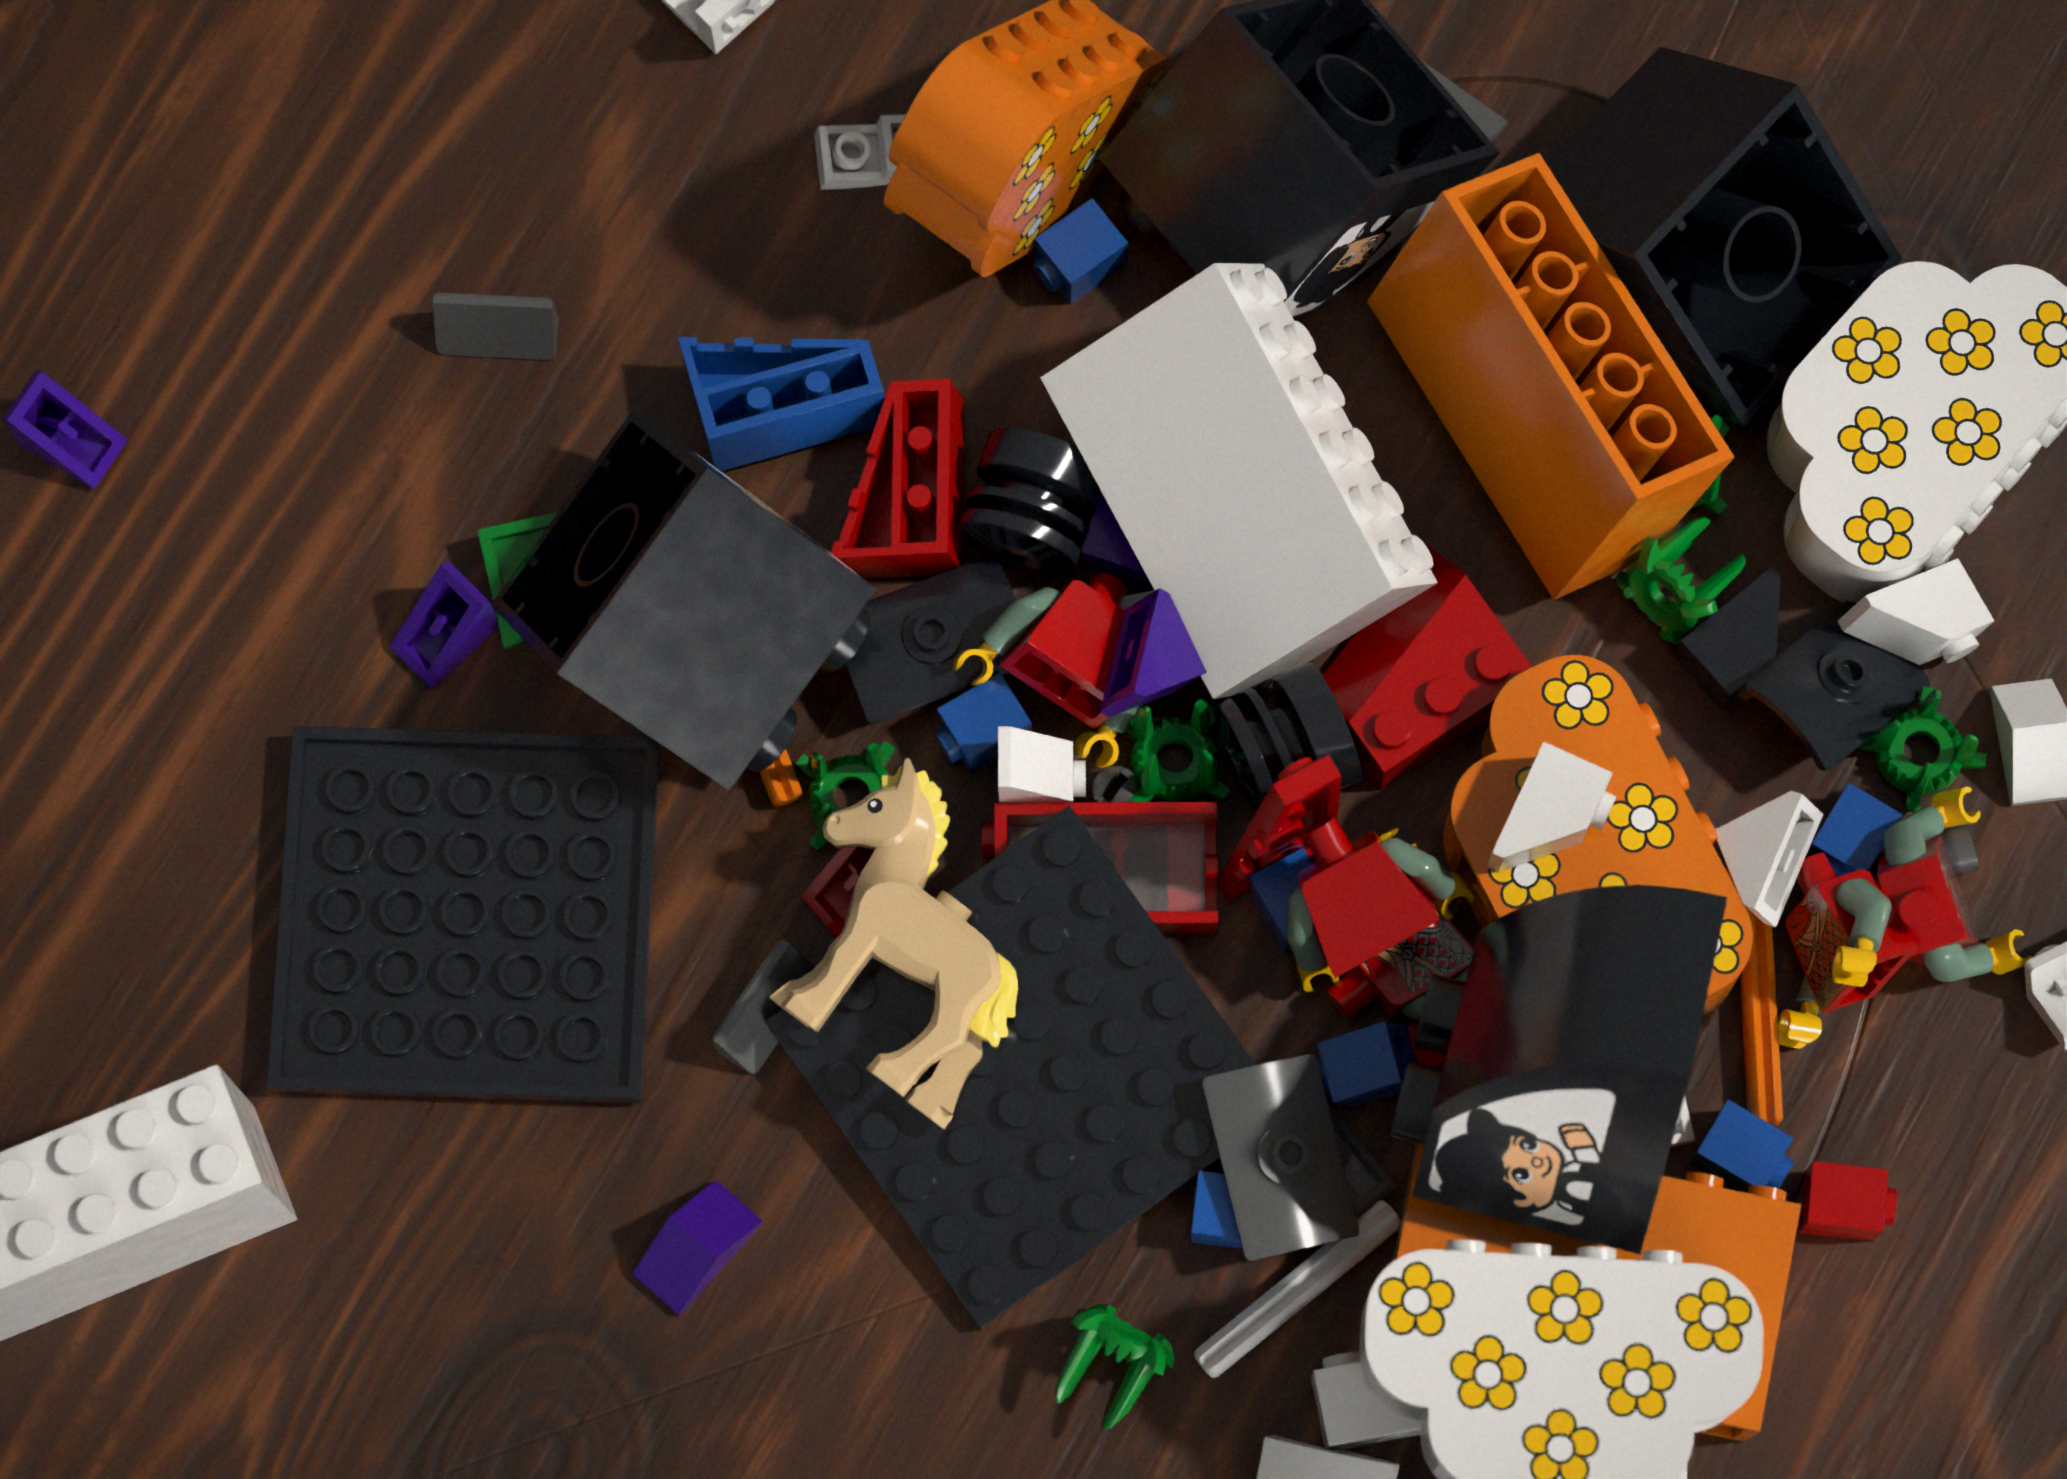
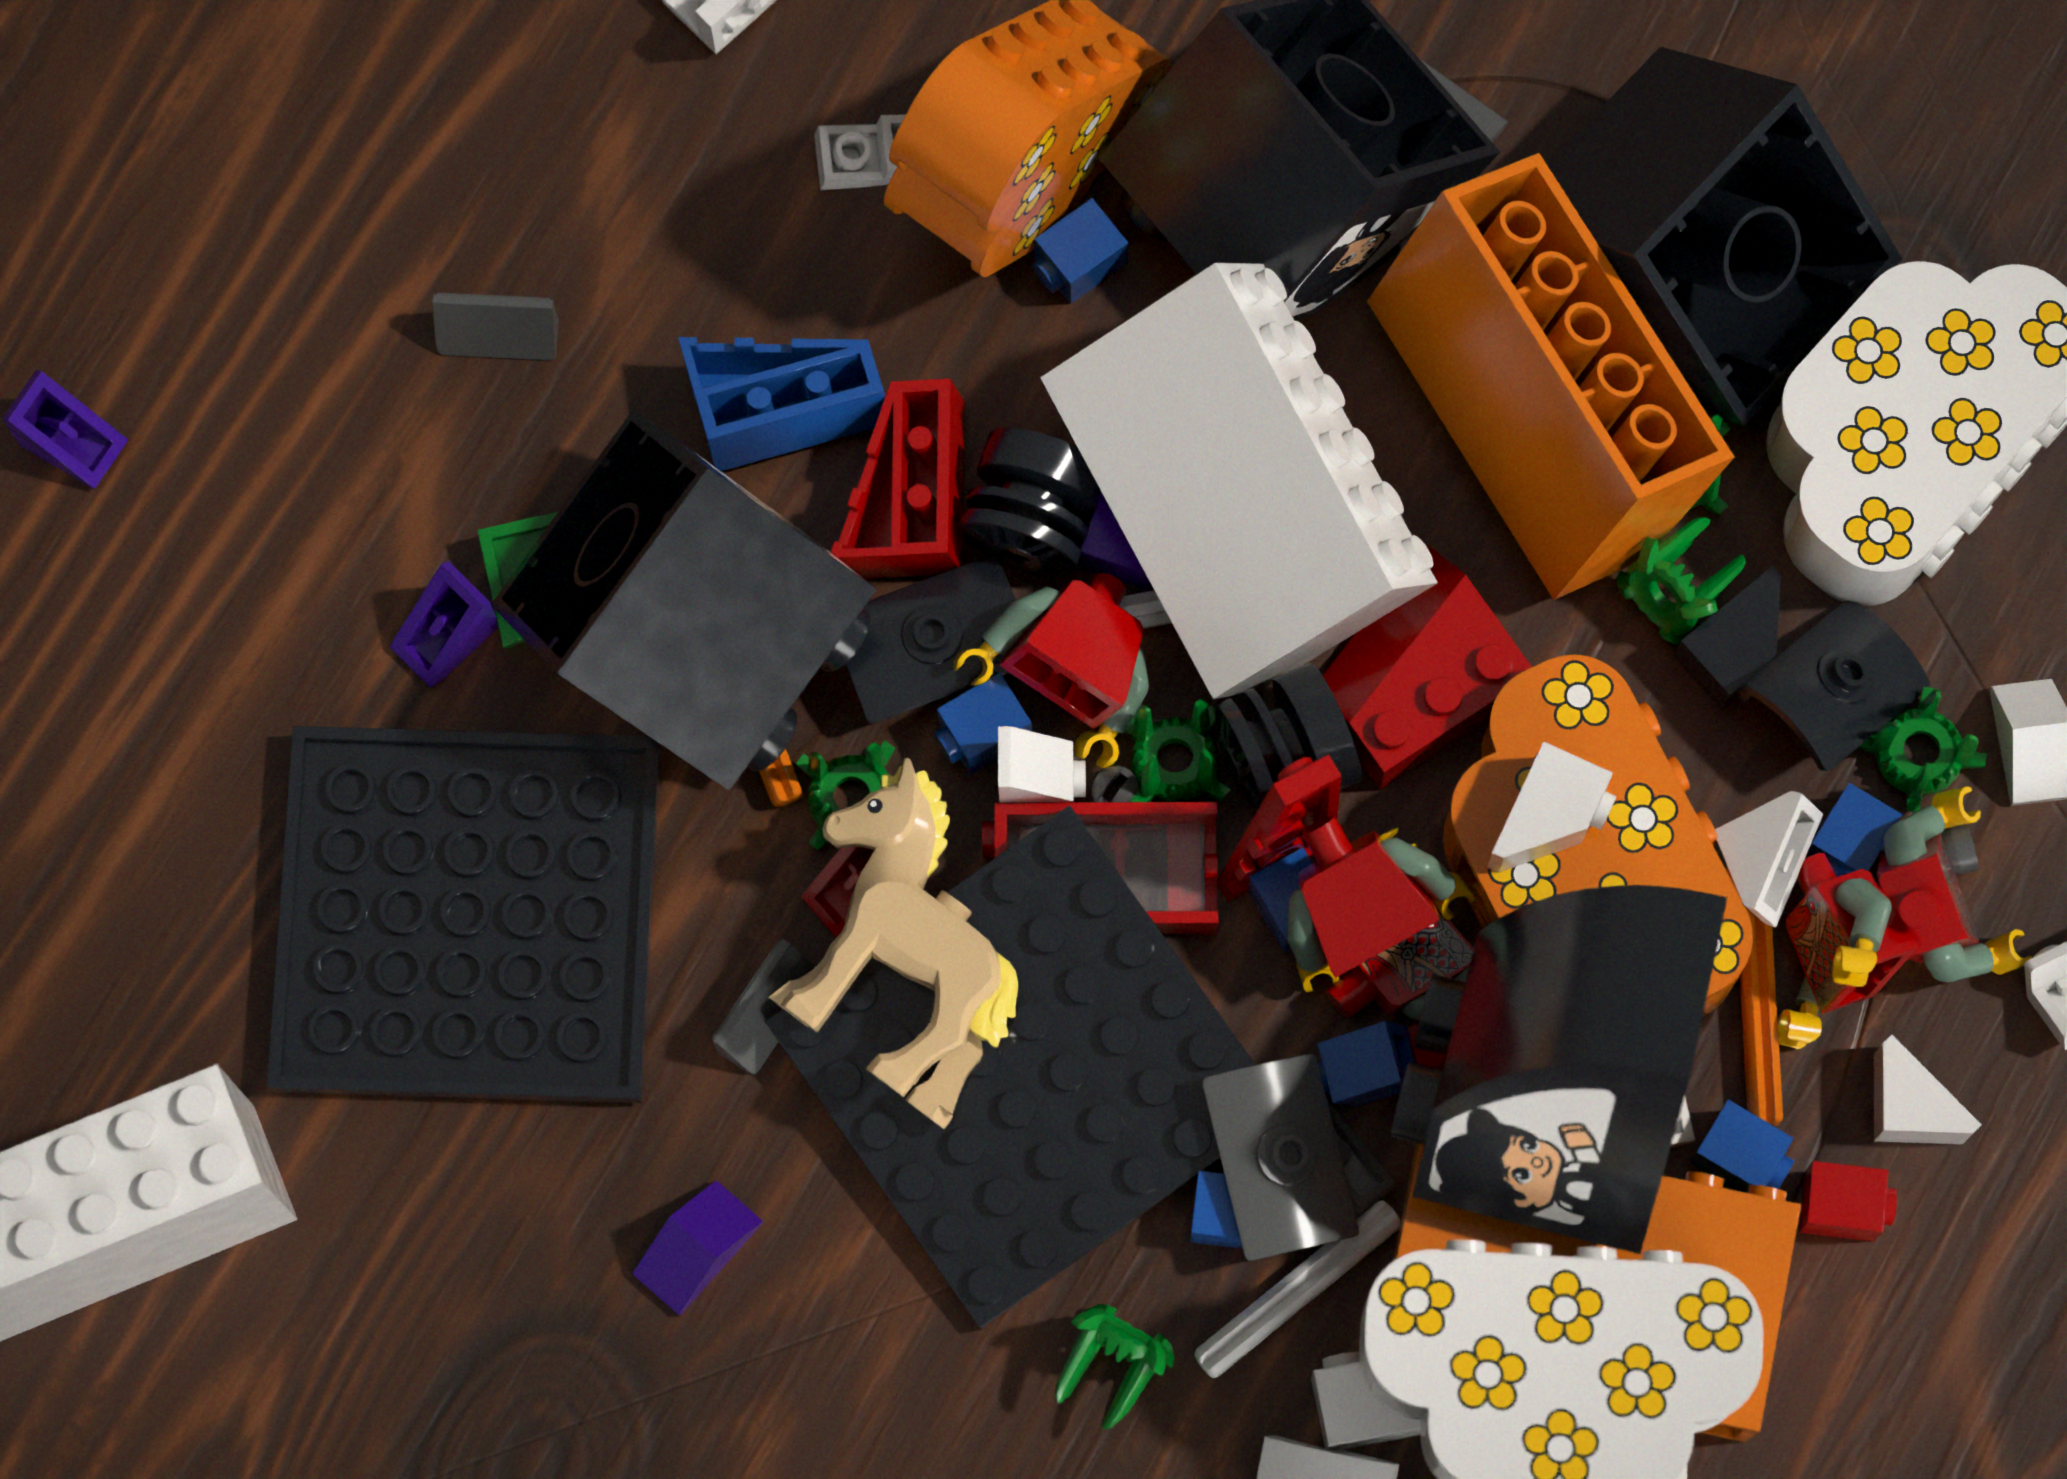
(1150, 655): dark purple slope -> none
(1913, 1103): none -> white slope
(1922, 616): white slope -> none

